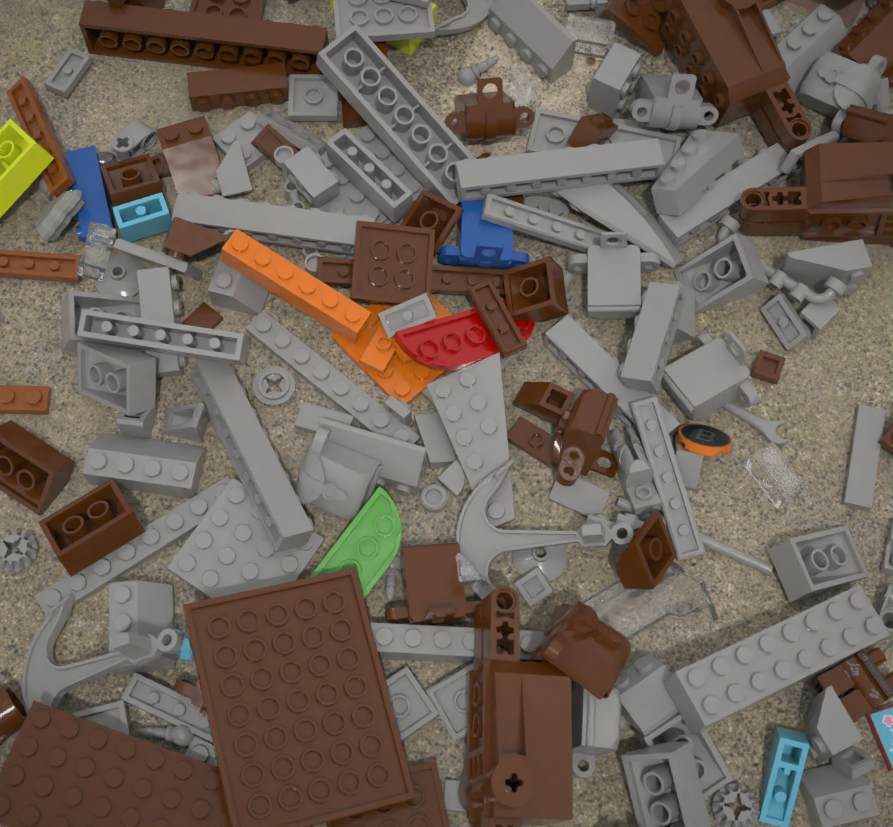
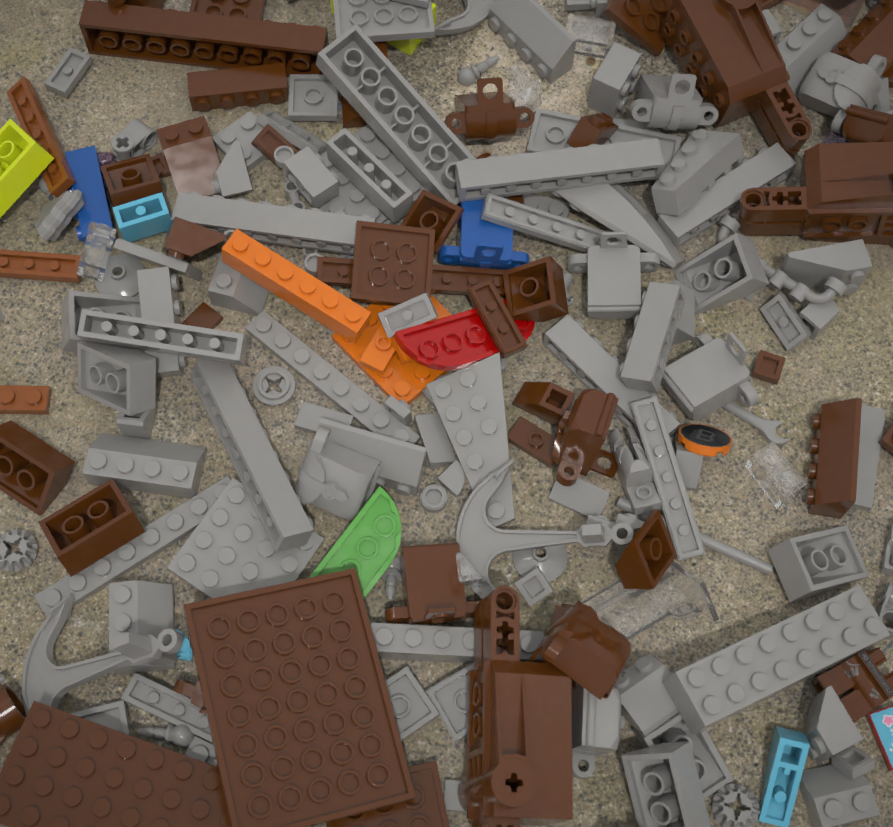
(187, 422): light grey slope -> none
(795, 157): light grey tile -> none
(834, 458): none -> reddish brown slope

